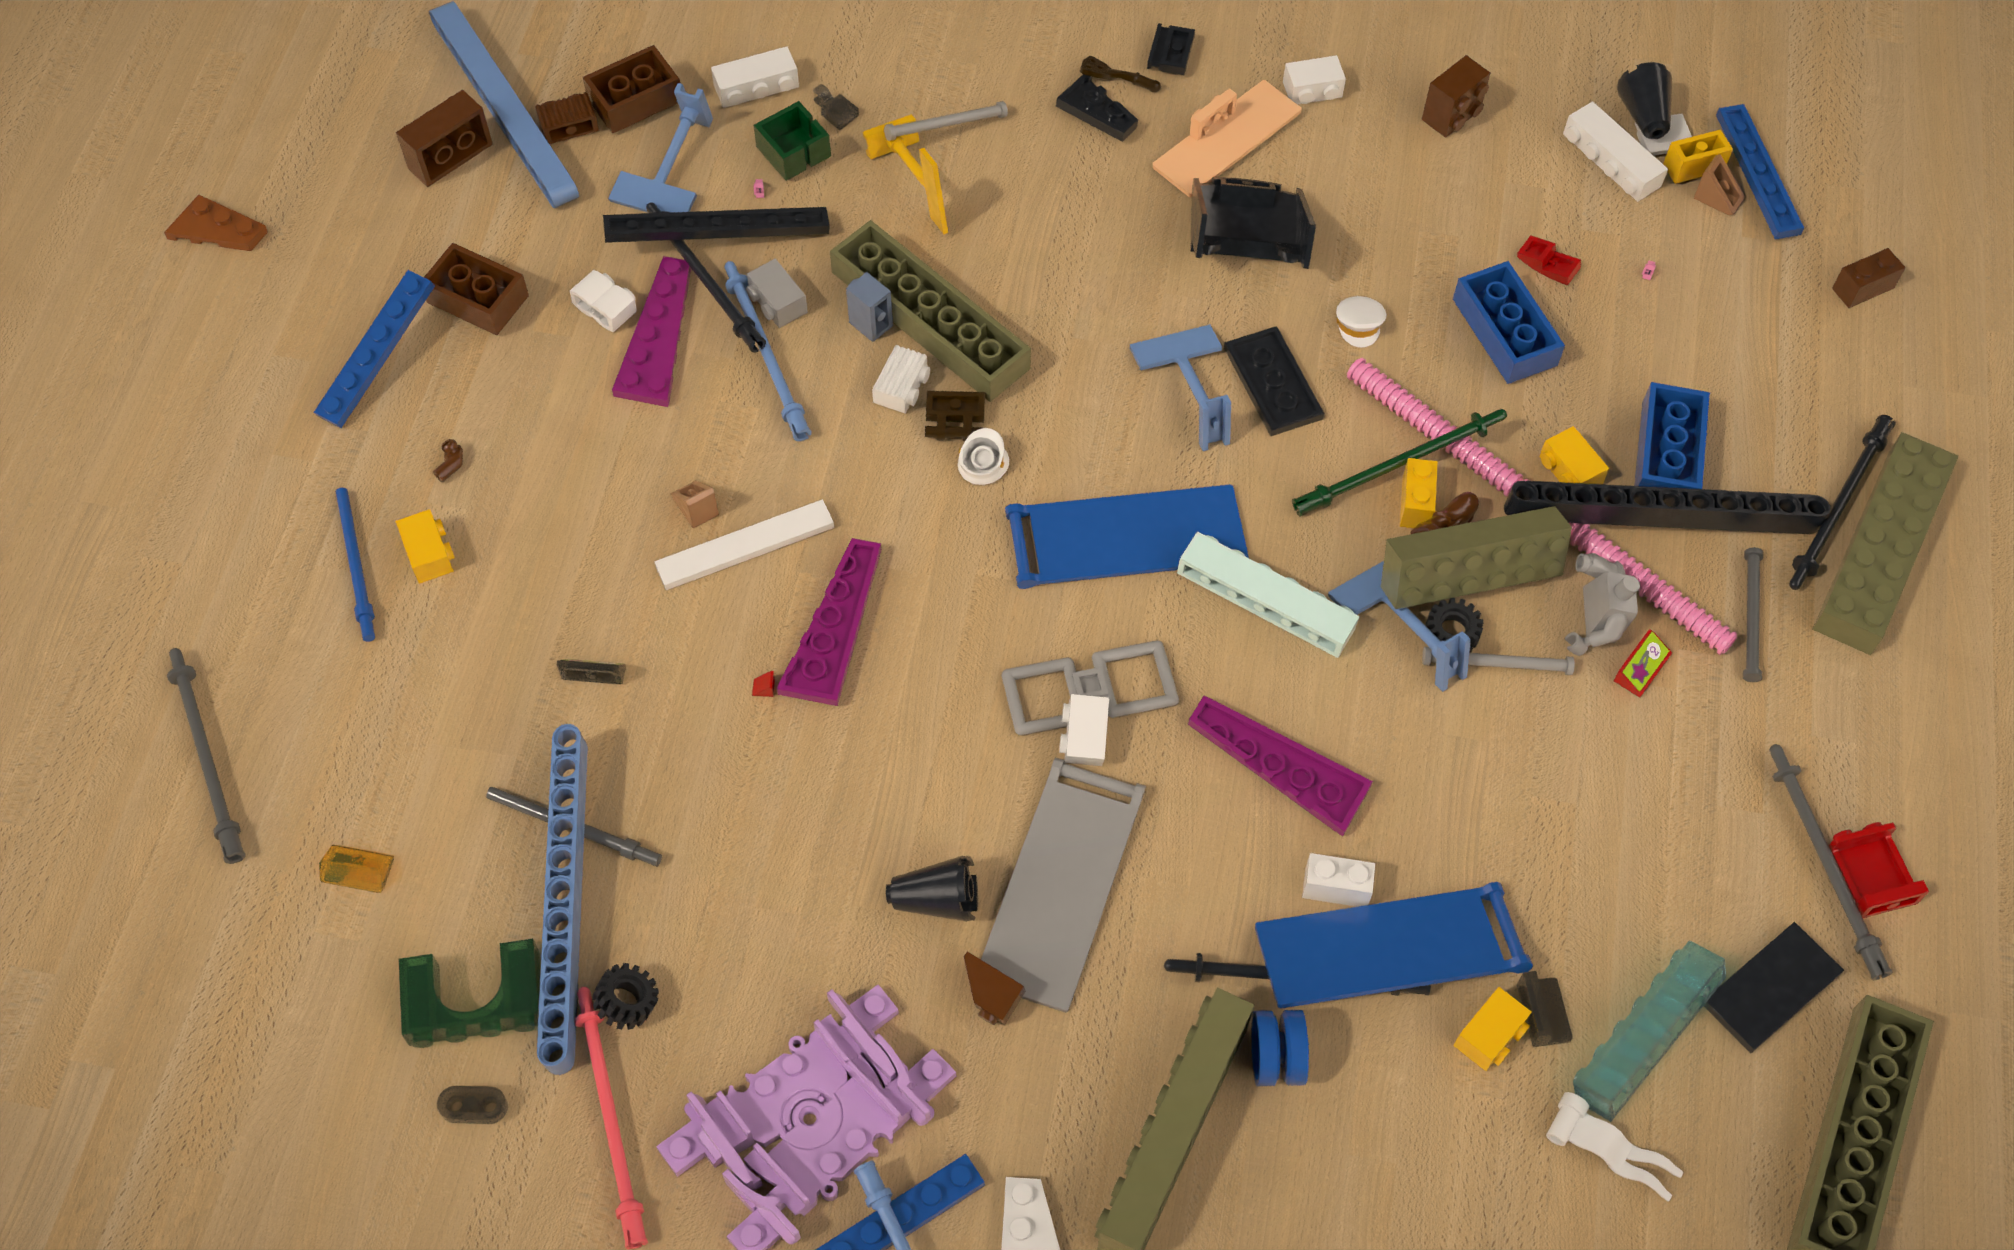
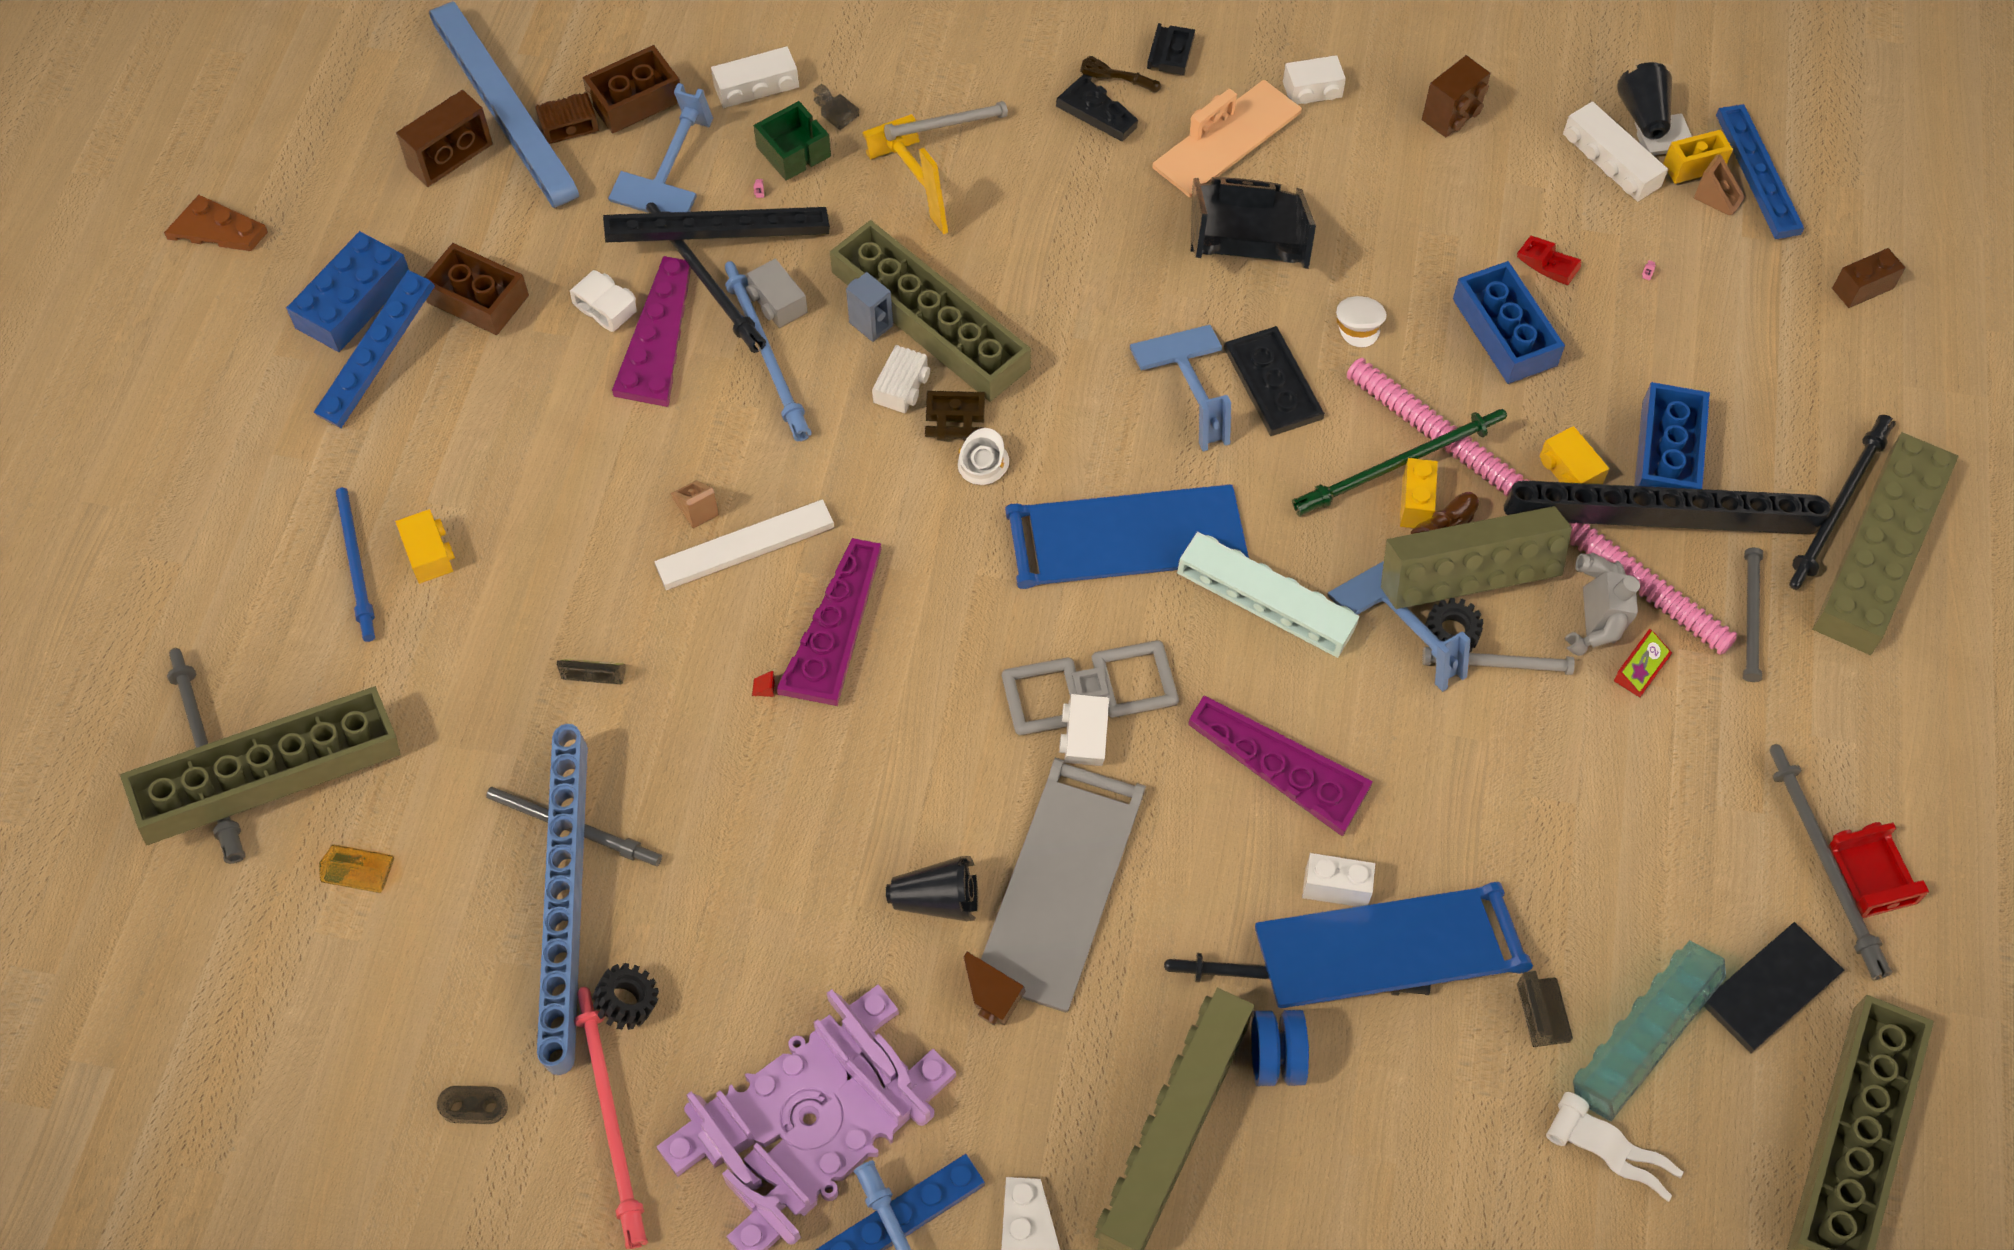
(259, 765): none -> olive brick
(348, 291): none -> blue brick
(453, 460): reddish brown arm -> none
(512, 1008): clear green arch -> none
(1492, 1030): yellow brick -> none

